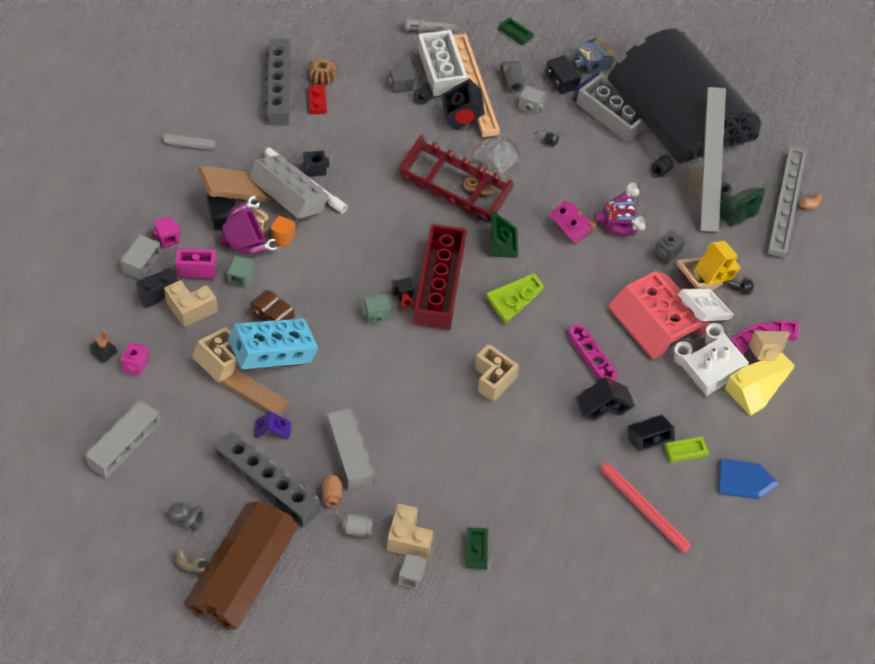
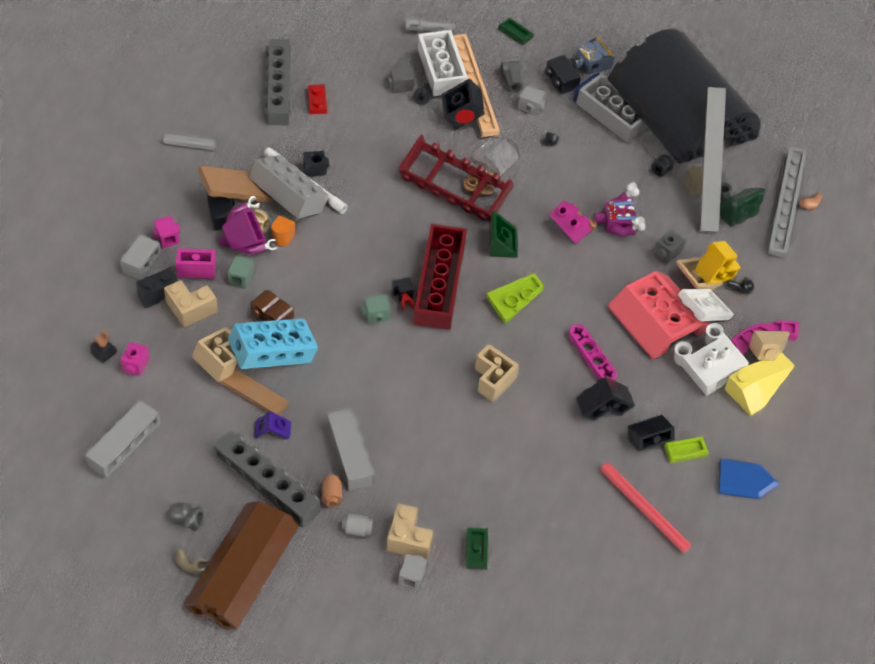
(322, 71): medium nougat gear -> none

